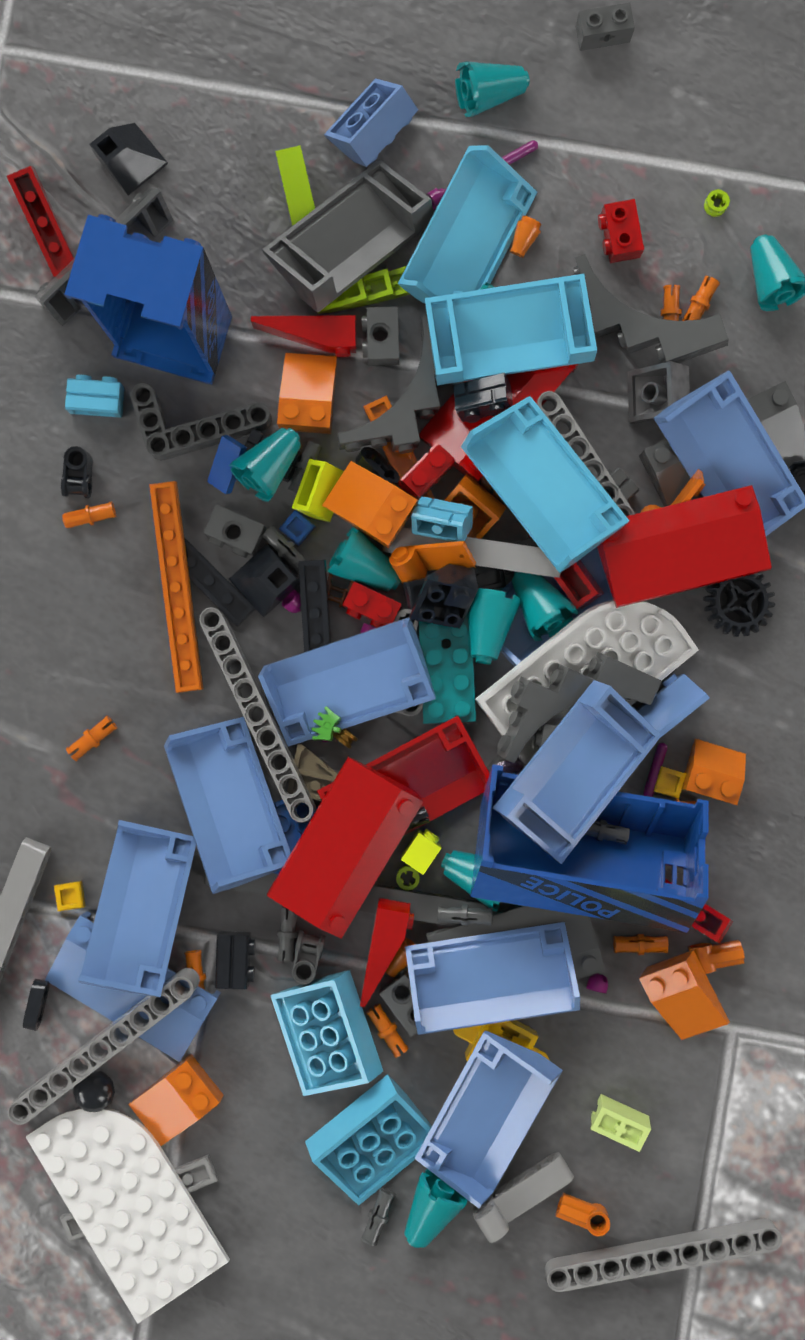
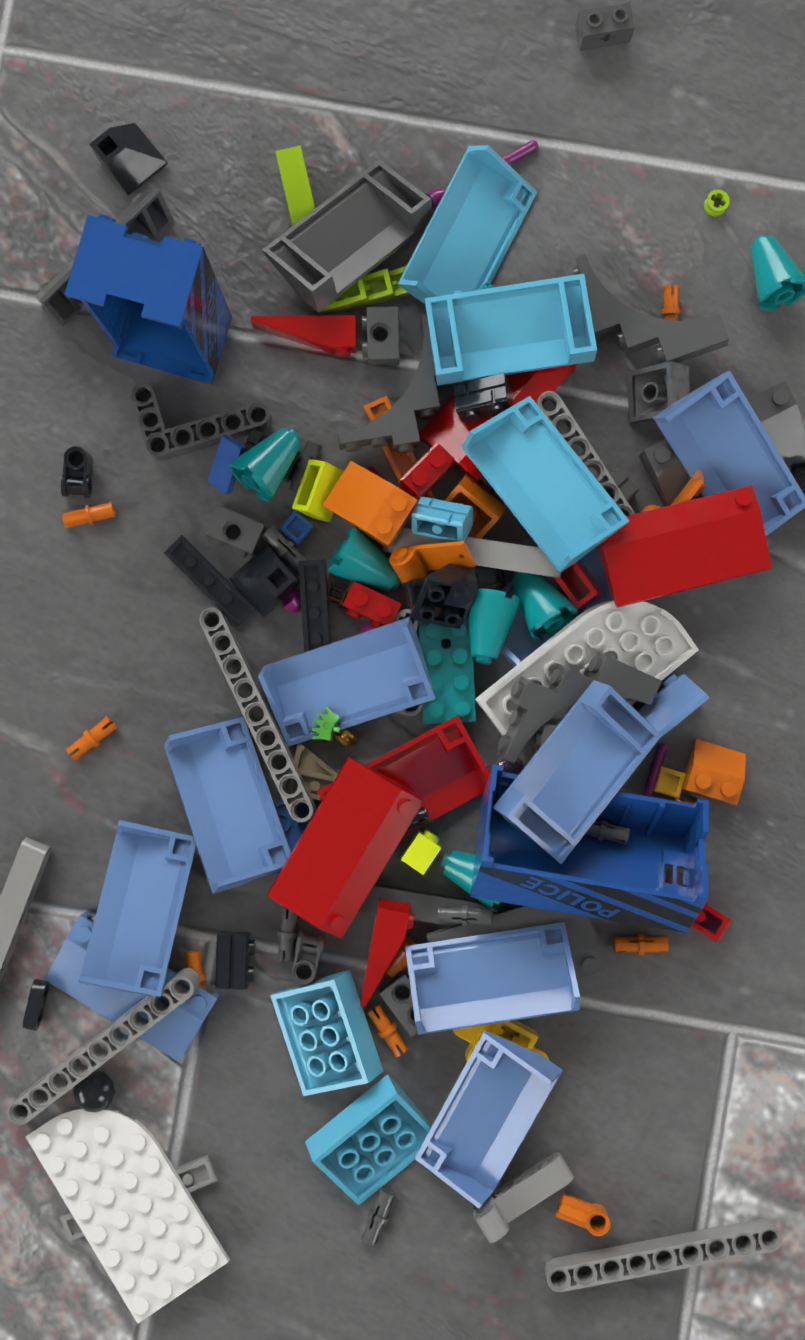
(41, 218): red slope -> none
(69, 896): yellow tile -> none
(94, 396): medium azure brick -> none
(176, 586): orange tile -> none
(176, 1100): orange slope -> none
(307, 393): orange slope -> none
(372, 121): medium blue slope -> none
(375, 463): black beam -> none
(400, 881): lime bush -> none
(432, 1209): teal cone -> none
(488, 85): teal cone -> none
(525, 234): orange cone -> none
(597, 983): magenta hinge -> none
(620, 1123): yellowish green hinge -> none
(621, 231): red brick -> none
(683, 995): orange slope -> none
(701, 300): orange pin -> none
(718, 955): orange piece -> none
(758, 590): black gear -> none

